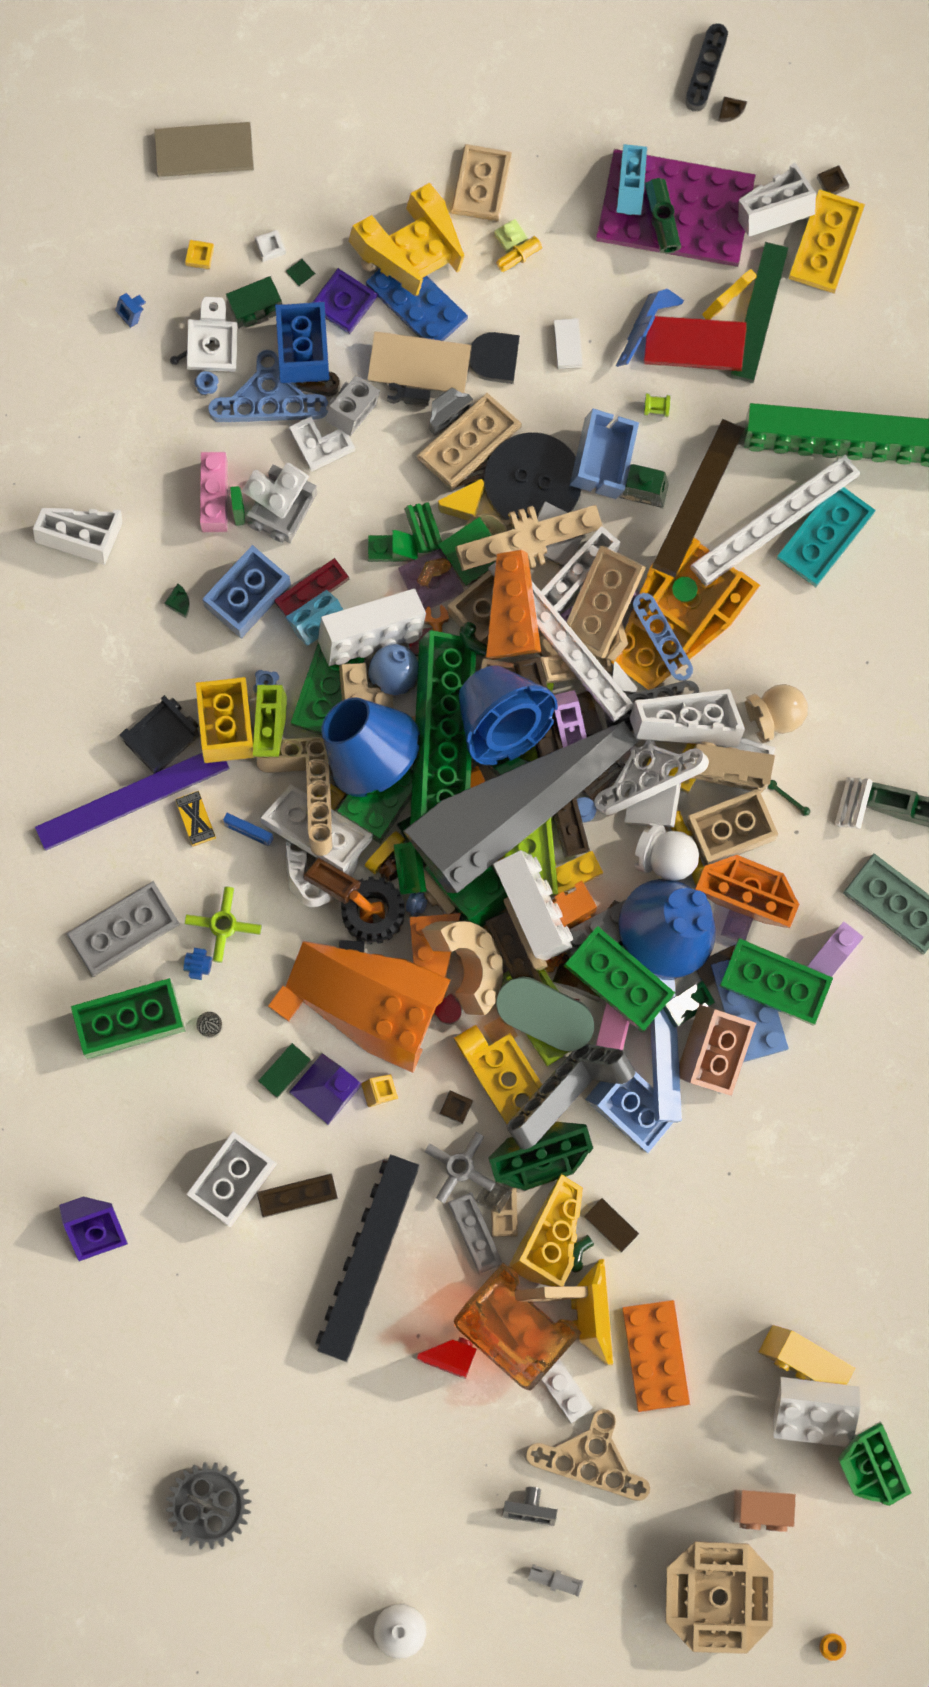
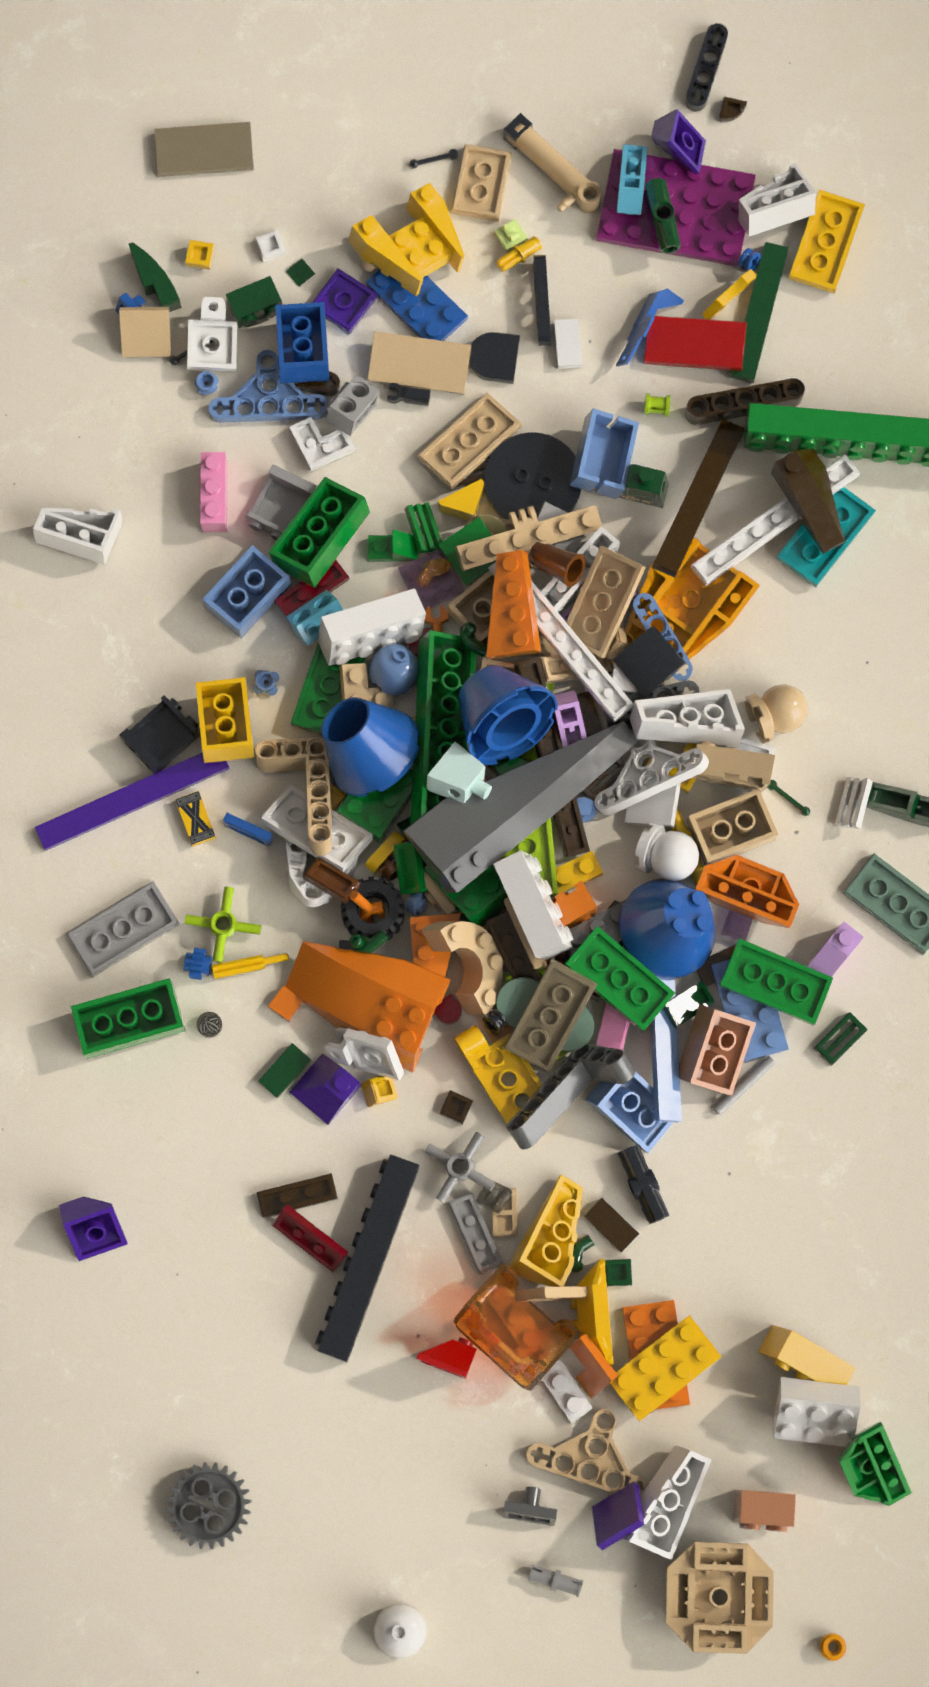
(145, 331): none -> tan tile
(154, 278): none -> dark green slope
(178, 601): dark green tile -> none
(231, 1179): white brick -> none
(237, 505): green tile -> none
(245, 965): none -> yellow axle
(269, 720): lime slope -> none
(276, 495): white plate -> none
(310, 1238): none -> dark red plate
(319, 532): none -> green brick
(366, 1051): none -> white plate
(367, 944): none -> dark green arm
(448, 409): dark grey slope -> none
(453, 154): none -> black hinge
(458, 776): none -> light aqua torso
(495, 1021): none -> black bush
(522, 136): none -> tan piece
(542, 300): none -> black beam
(550, 1015): none -> dark tan tile
(556, 1153): dark green wedge -> none
(559, 563): none -> reddish brown plant
(597, 1370): none -> orange tile
(618, 1272): none -> dark green tile
(618, 1515): none -> tile
(643, 1184): none -> black piece
(649, 661): none -> black slope
(664, 1368): none -> yellow plate
(669, 1501): none -> white wedge
(679, 140): none -> dark purple slope
(685, 589): green tile -> none
(734, 408): none -> dark brown beam
(744, 1085): none -> light grey bar
(749, 260): none -> blue bush
(810, 494): none -> dark brown wedge
(825, 1054): none -> dark green tile
(833, 180): dark brown tile -> none

